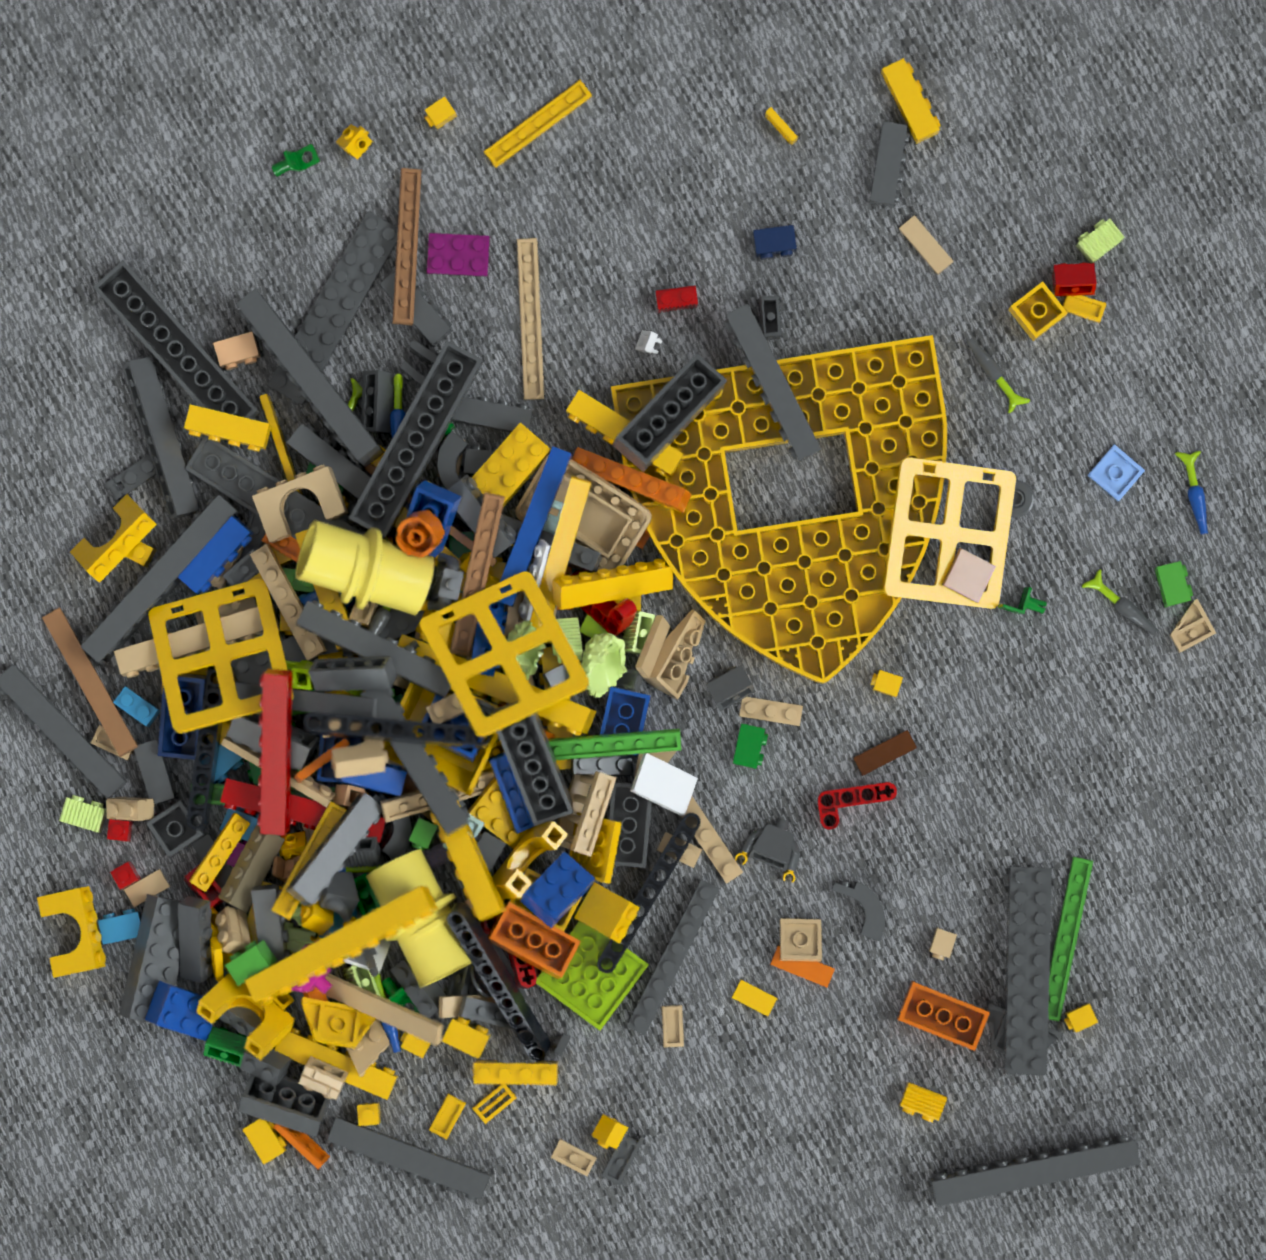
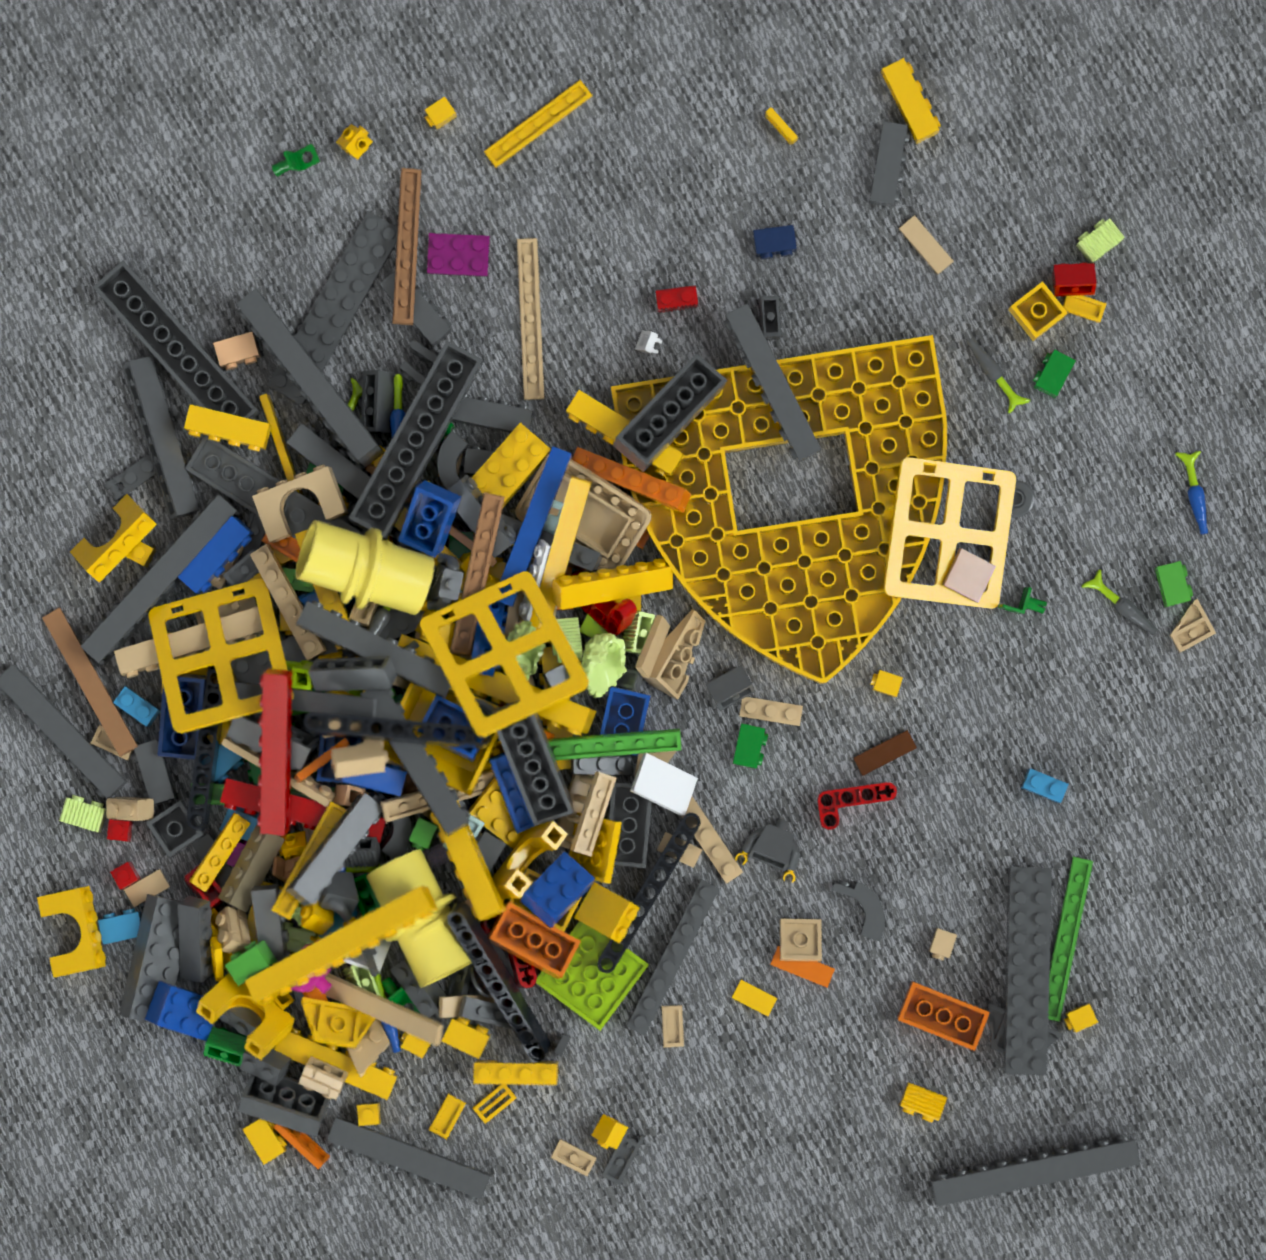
(420, 534): orange brick -> none
(445, 709): tan plate -> none
(1044, 785): none -> dark azure brick
(1054, 373): none -> green brick
(1116, 472): light blue tile -> none

